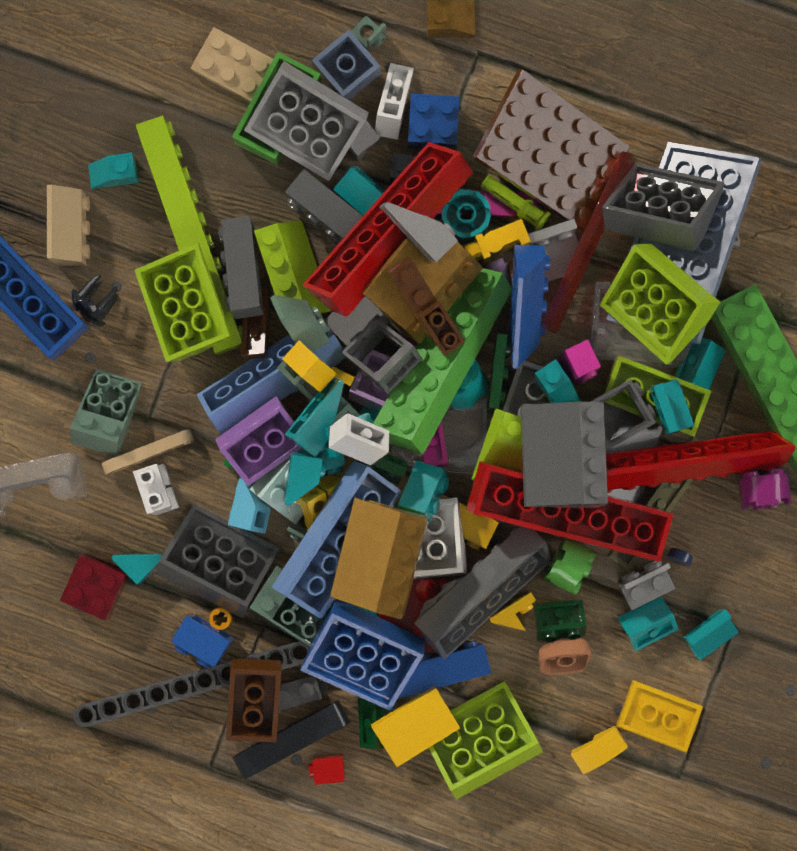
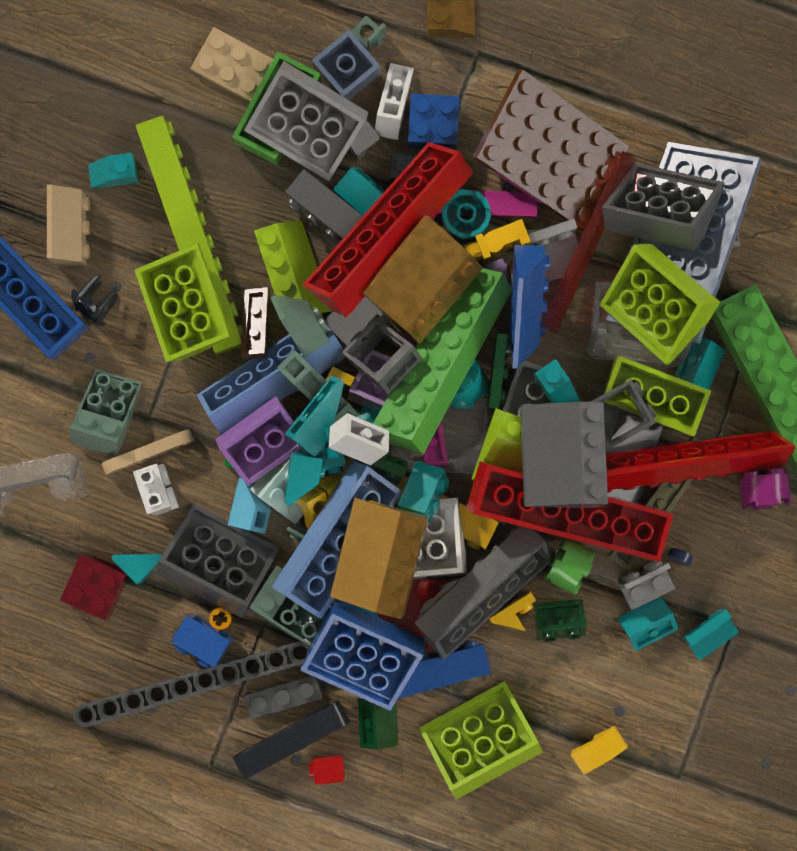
(242, 267): dark grey brick -> none
(253, 700): reddish brown brick -> none
(309, 366): yellow slope -> none
(415, 726): yellow tile -> none
(425, 233): light grey slope -> none
(425, 306): reddish brown slope -> none
(524, 209): lime pin -> none
(564, 656): nougat piece -> none
(579, 363): dark pink brick -> none
(659, 716): yellow tile -> none
(671, 406): teal panel -> none

